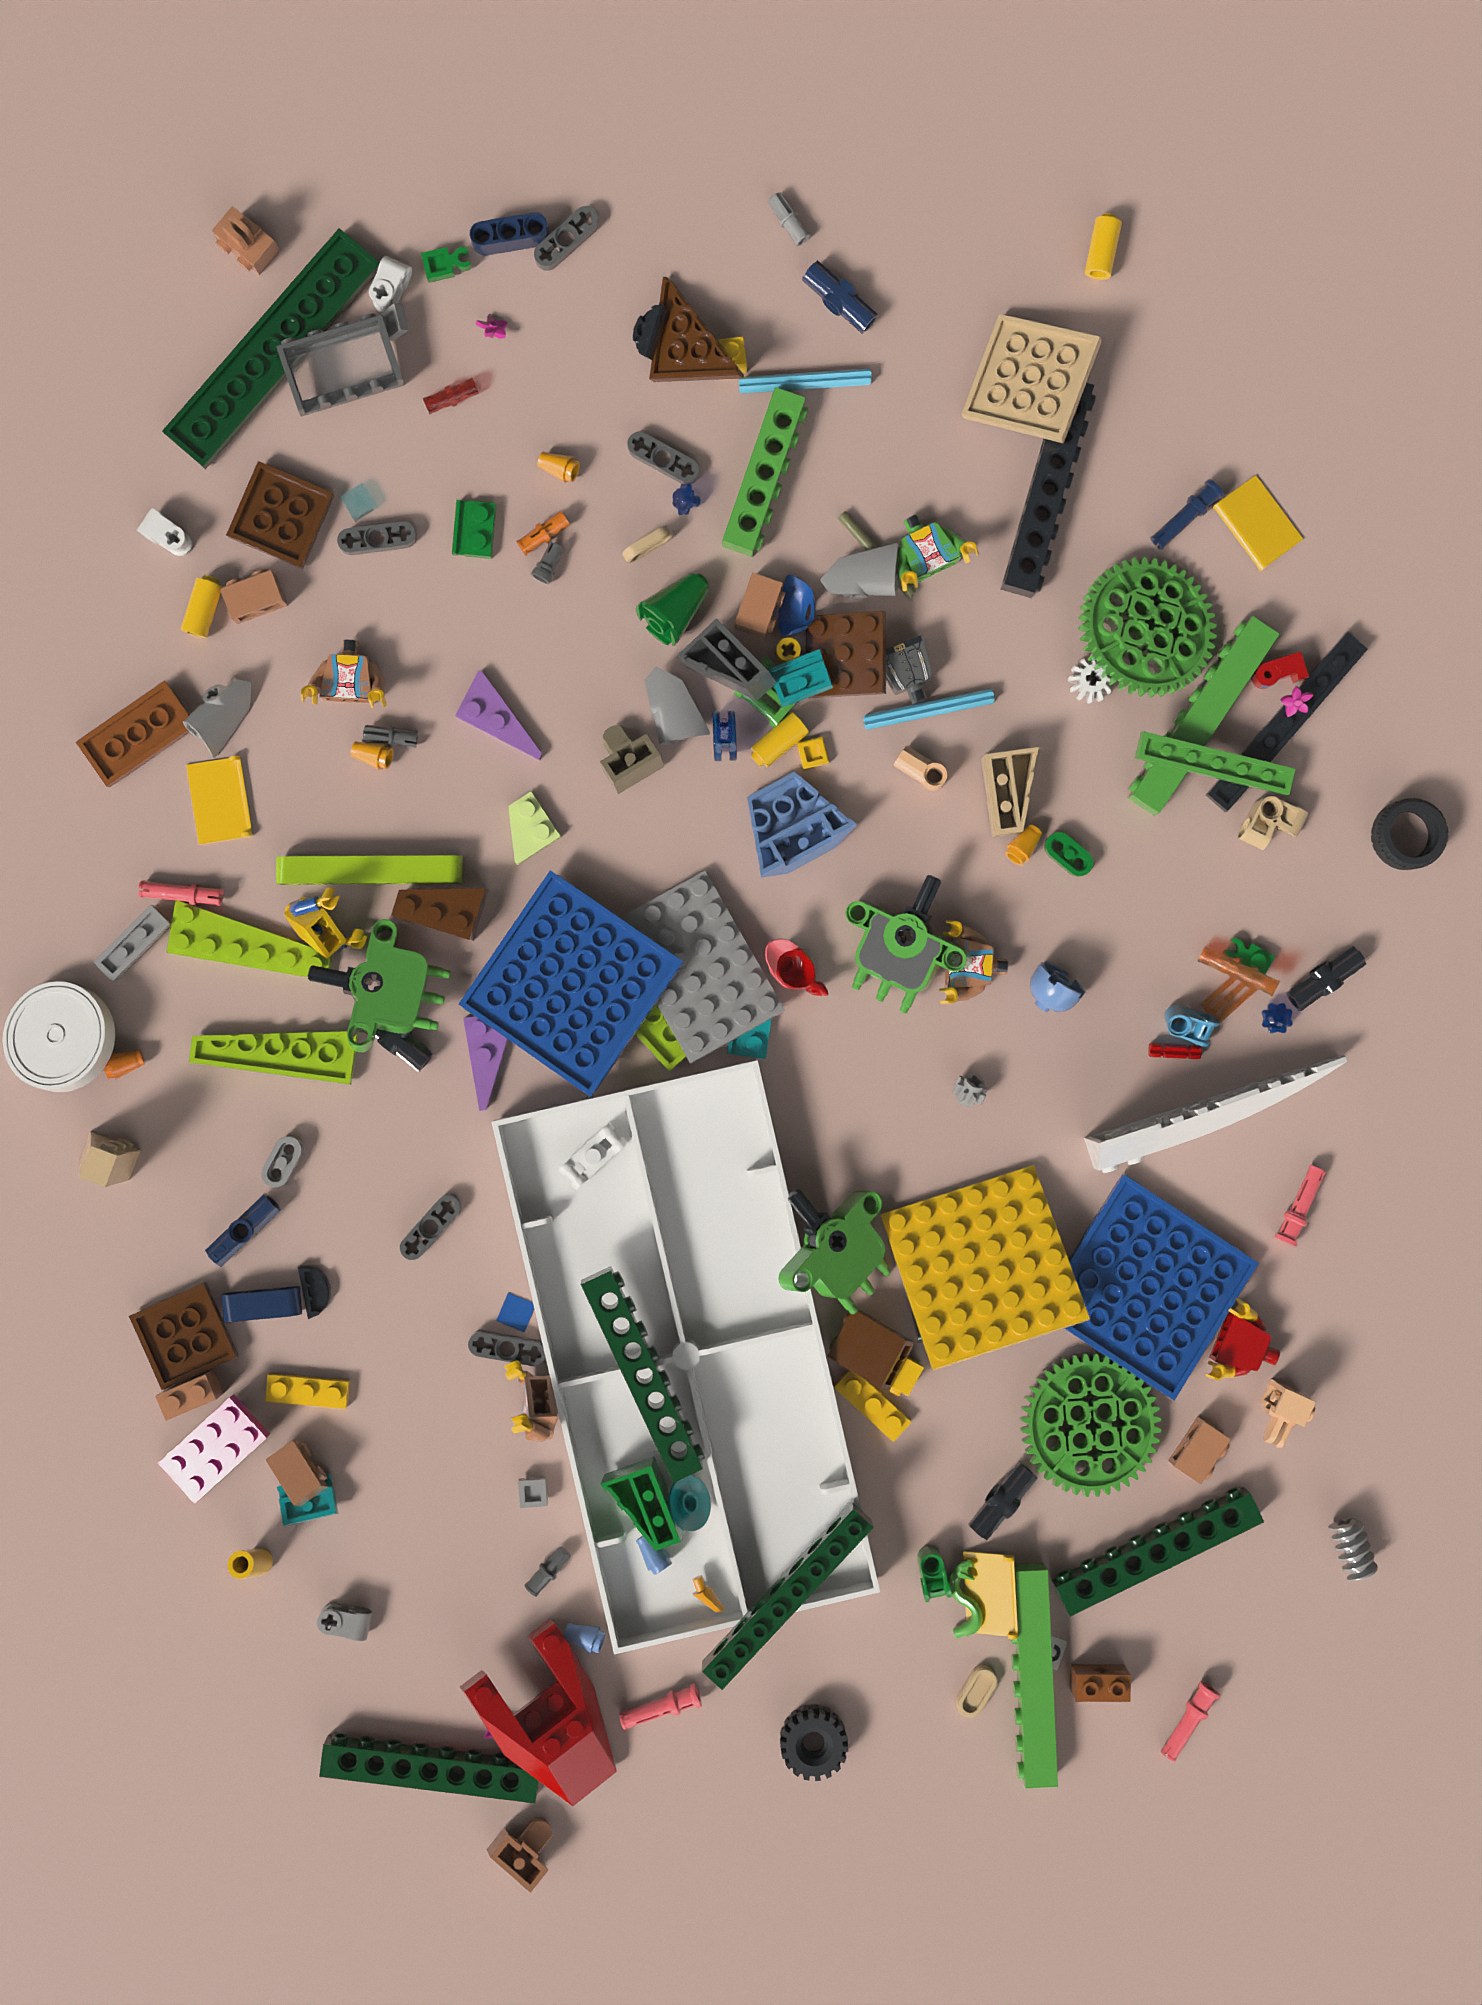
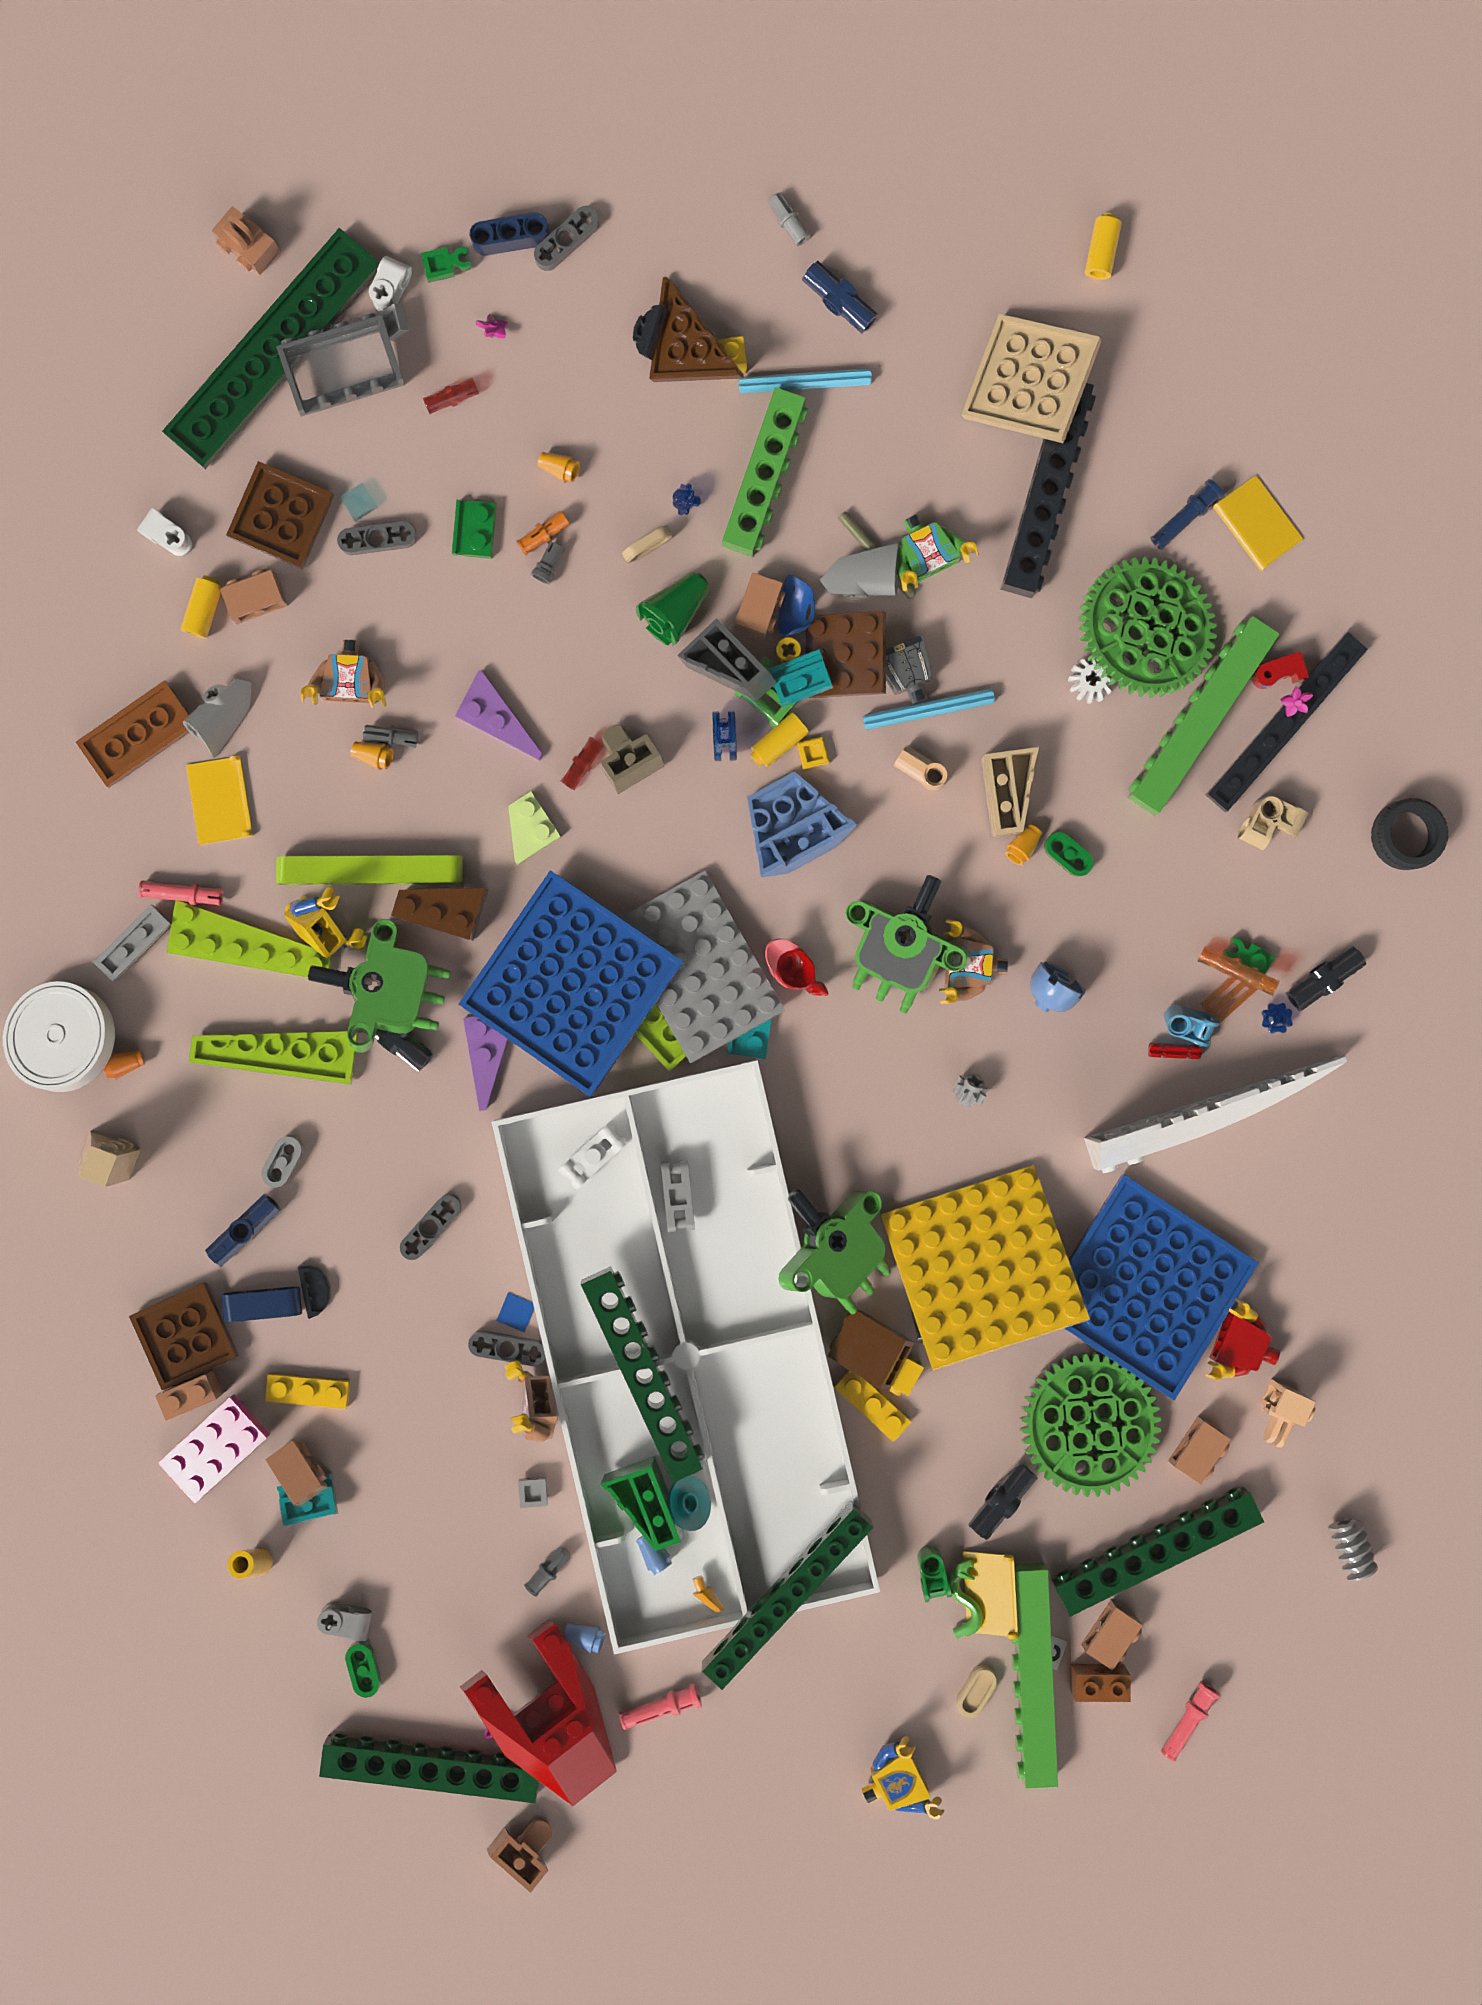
(361, 1668): none -> green plate
(582, 763): none -> clear red pin
(642, 455): dark grey beam -> none
(673, 708): light grey panel -> none
(677, 1196): none -> light grey plate
(813, 1762): black tyre -> none
(900, 1781): none -> torso
(1112, 1635): none -> nougat brick
(1214, 763): bright green plate -> none
(1296, 1217): coral pin -> none

